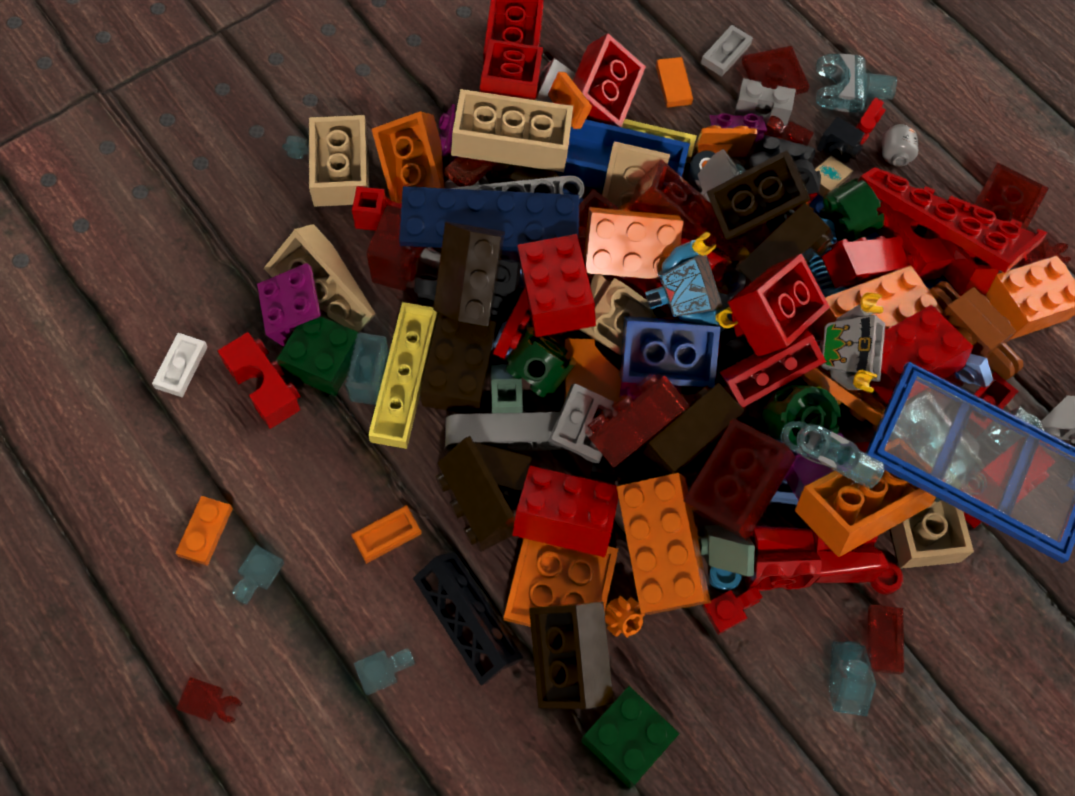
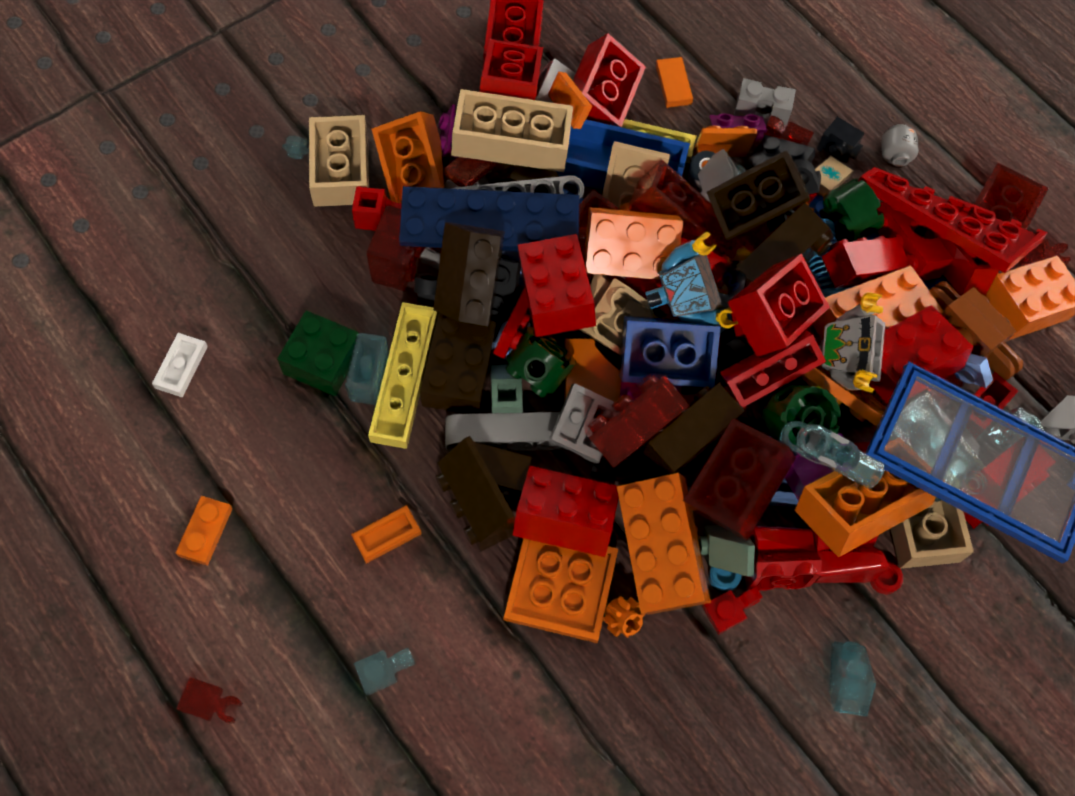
(247, 360): red arch -> none
(258, 570): clear light blue plate -> none
(288, 302): magenta bracket -> none
(334, 284): tan wedge -> none
(471, 611): black fence -> none
(571, 656): dark brown slope -> none
(629, 737): dark green brick -> none
(726, 50): light grey plate -> none
(776, 69): clear red tile -> none
(852, 83): clear light blue connector -> none
(870, 118): red plate -> none
(886, 639): clear red plate -> none

